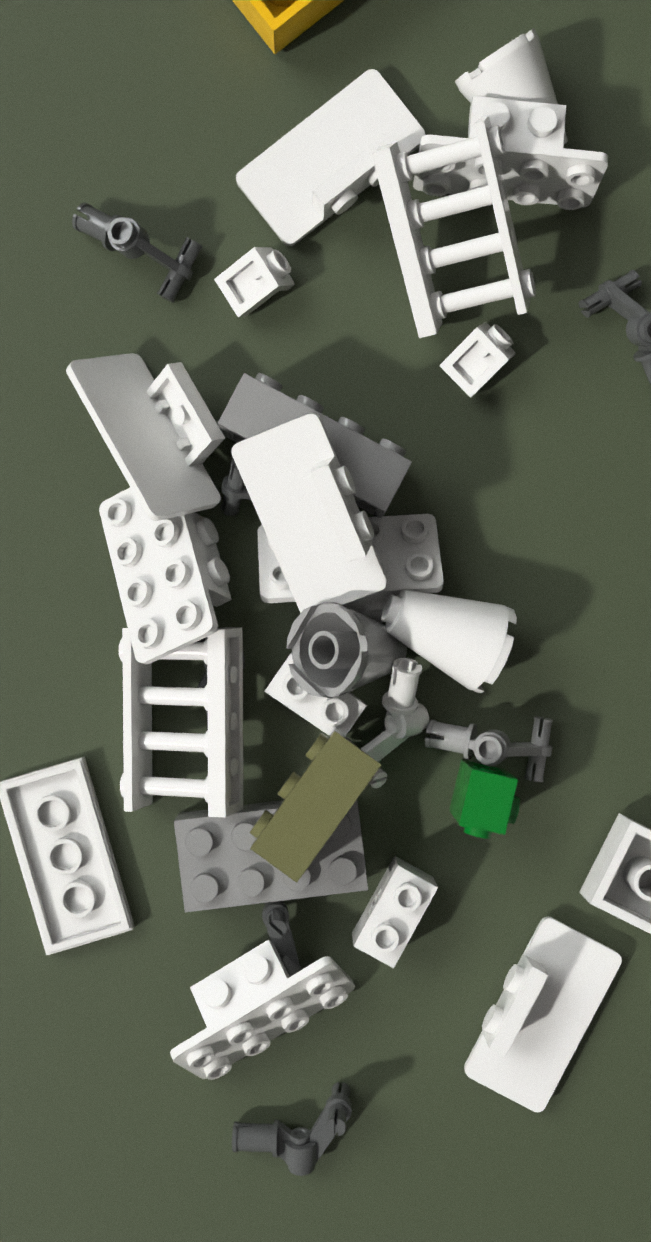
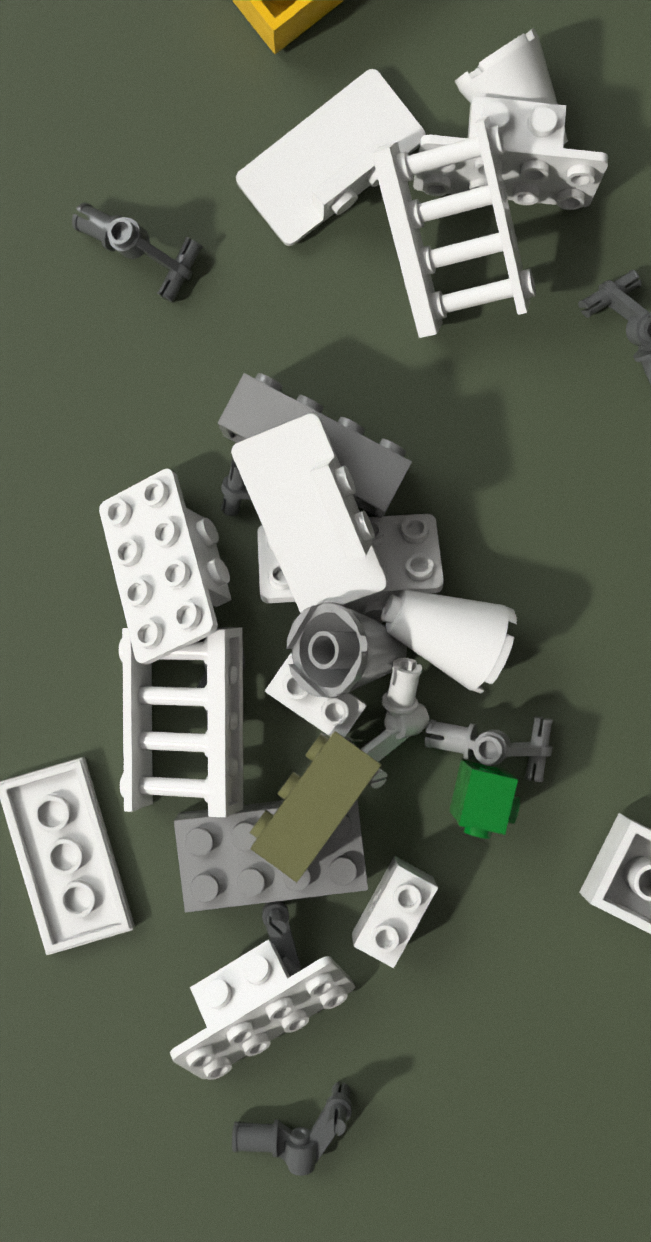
(153, 430): white bracket -> none
(255, 279): white bracket -> none
(479, 357): white bracket -> none
(542, 1014): white bracket -> none

